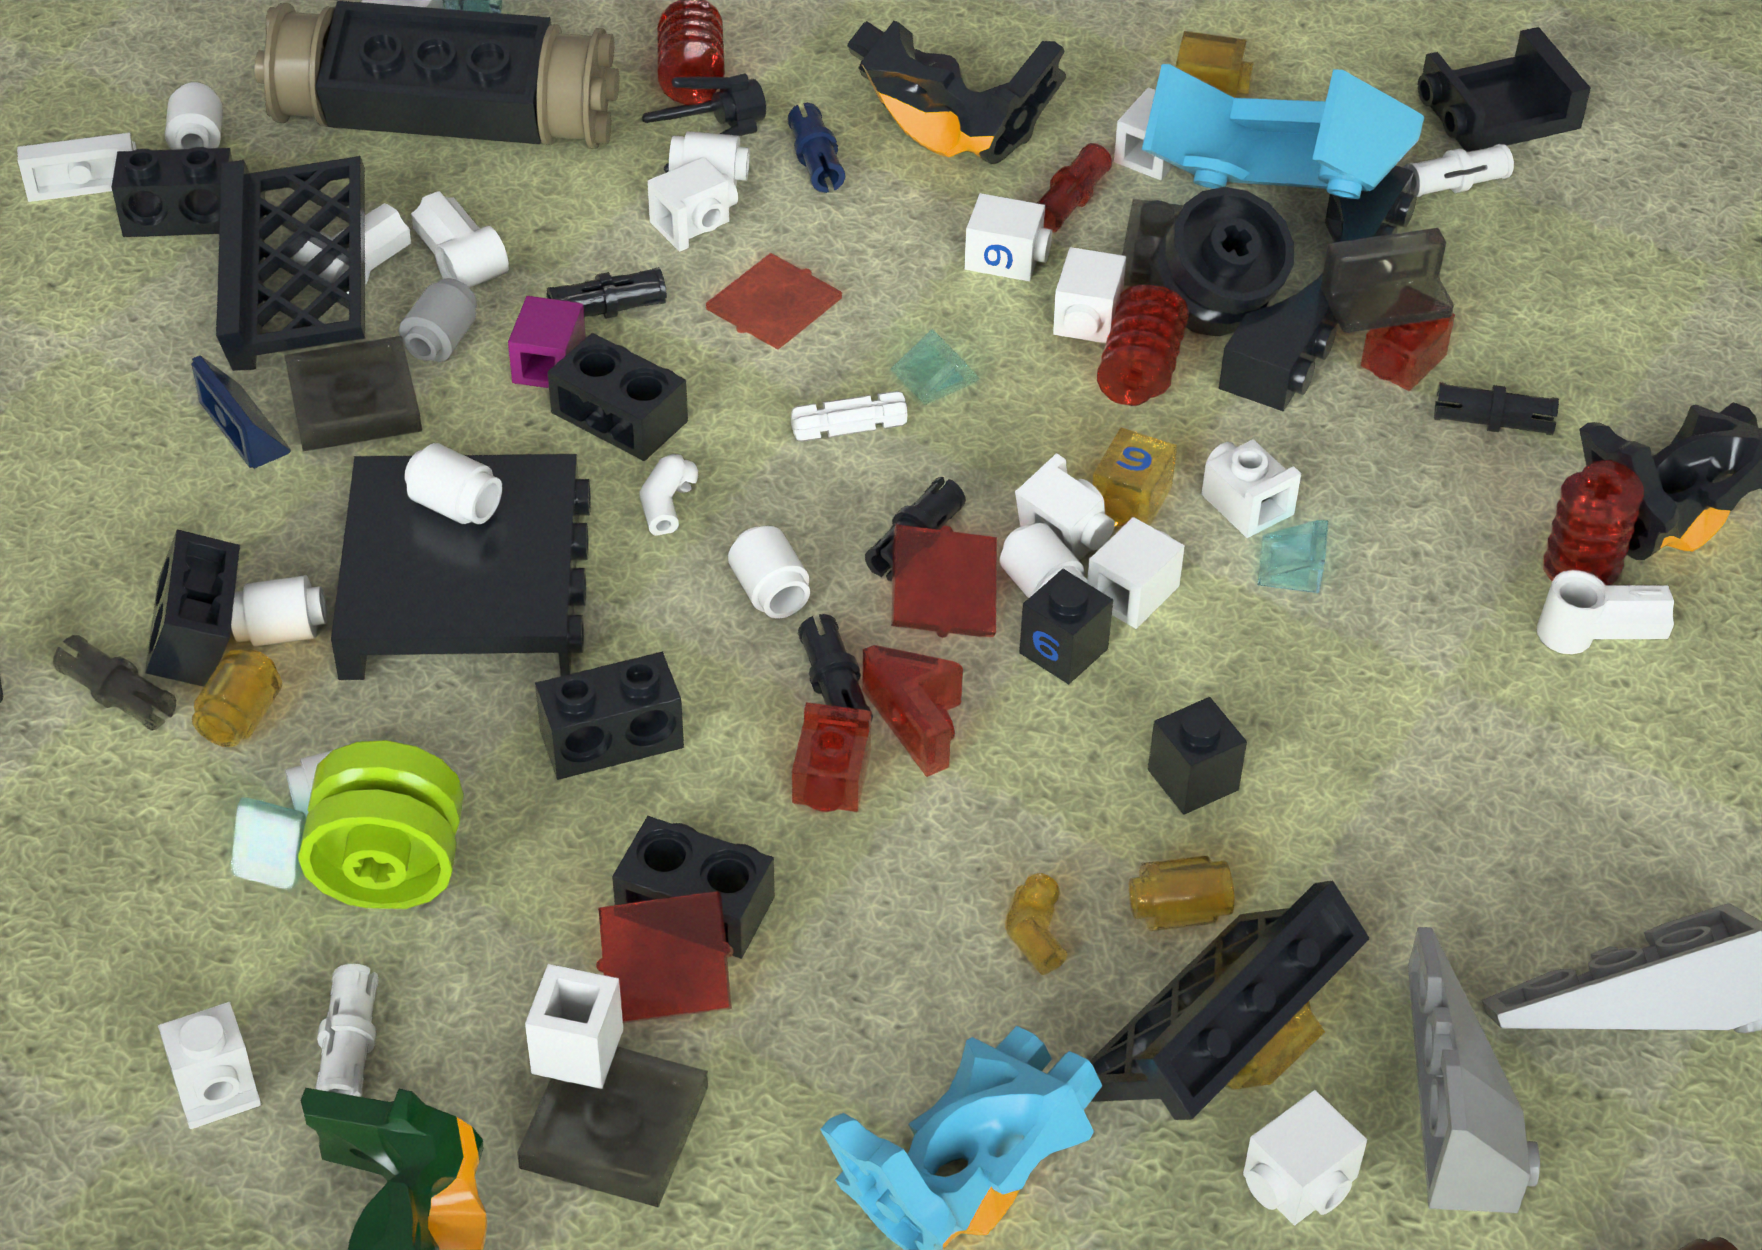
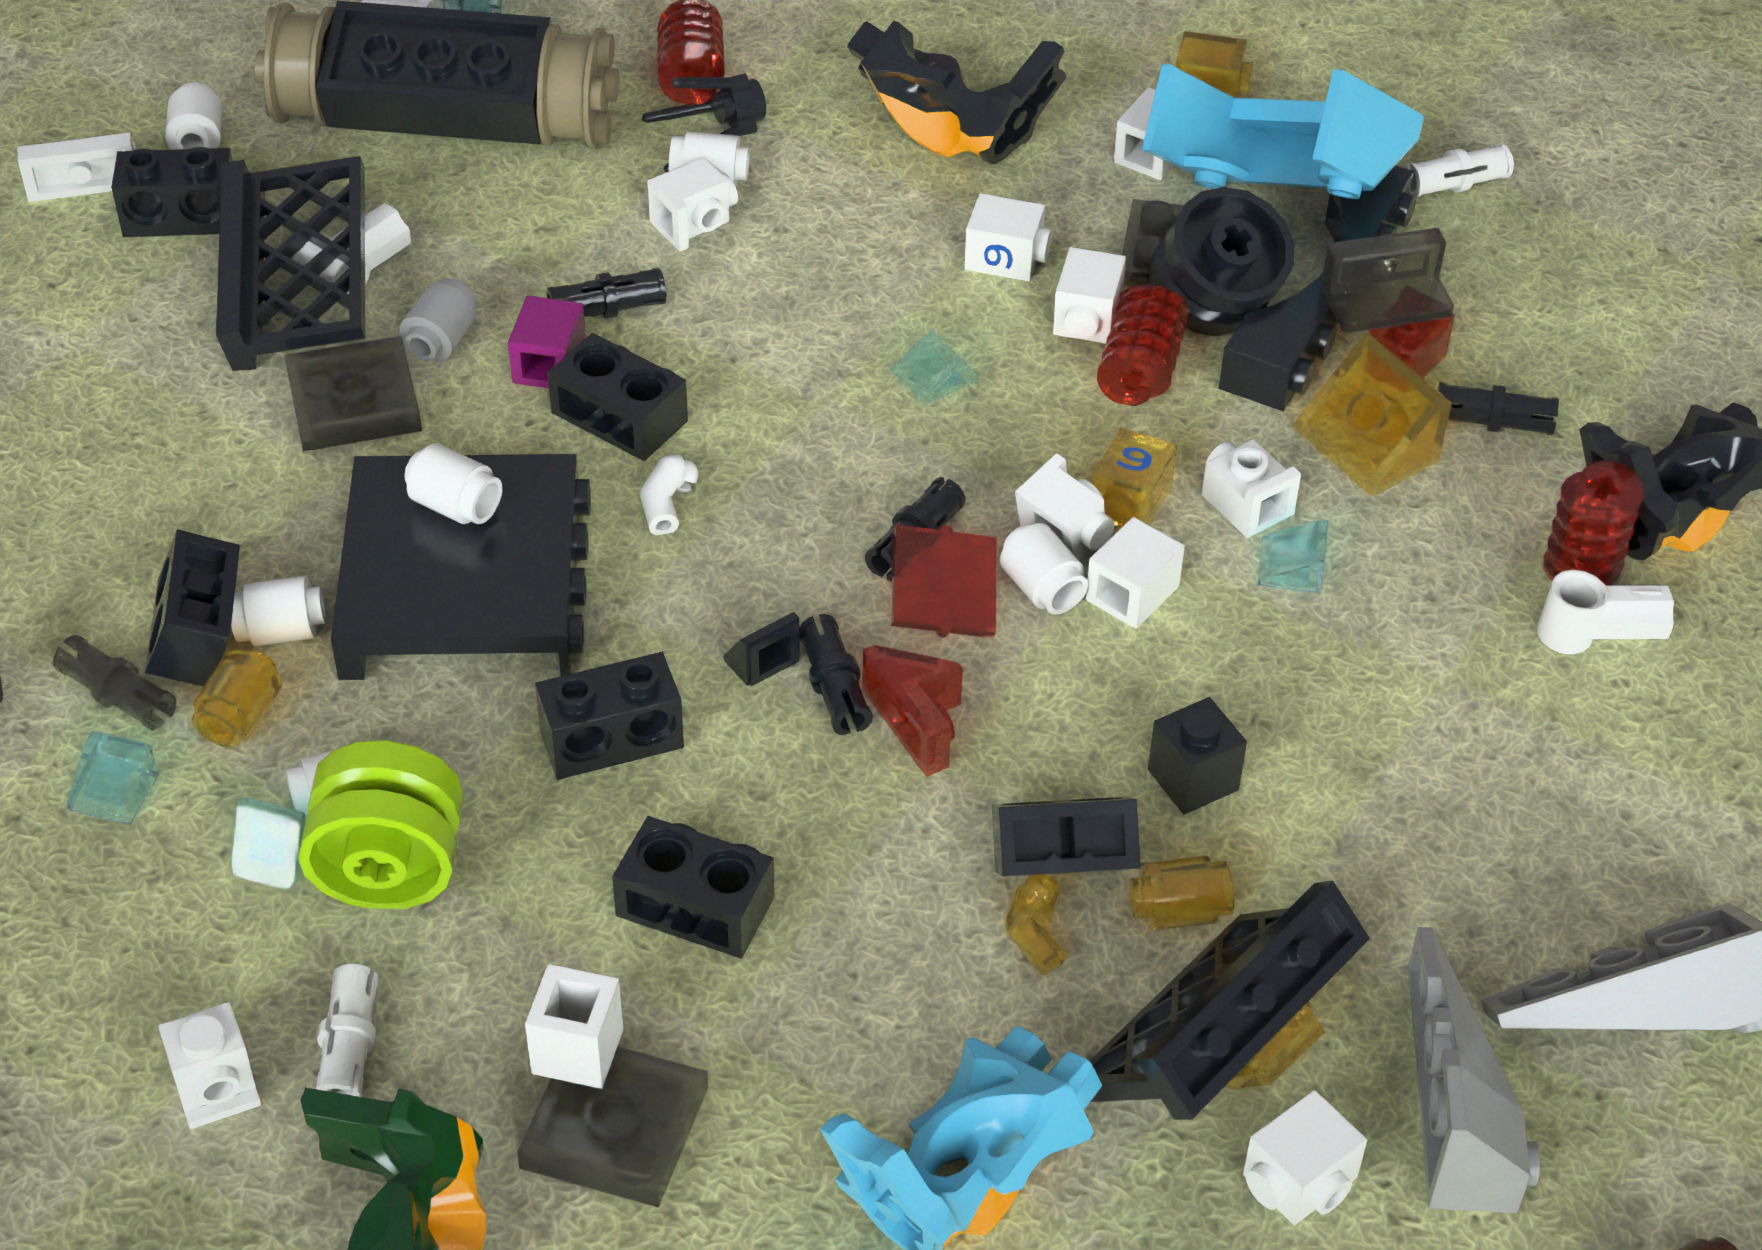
(112, 777): none -> clear light blue slope
(237, 415): dark blue slope -> none
(457, 242): white piece -> none
(667, 956): clear red piece -> none
(766, 650): none -> black slope
(770, 571): white brick -> none
(774, 301): clear red piece -> none
(816, 147): dark blue pin -> none
(831, 758): clear red brick -> none
(849, 416): white axle -> none
(1065, 626): black brick -> none
(1066, 836): none -> black brick
(1086, 172): clear red pin -> none
(1376, 418): none -> clear yellow slope
(1506, 98): black panel -> none

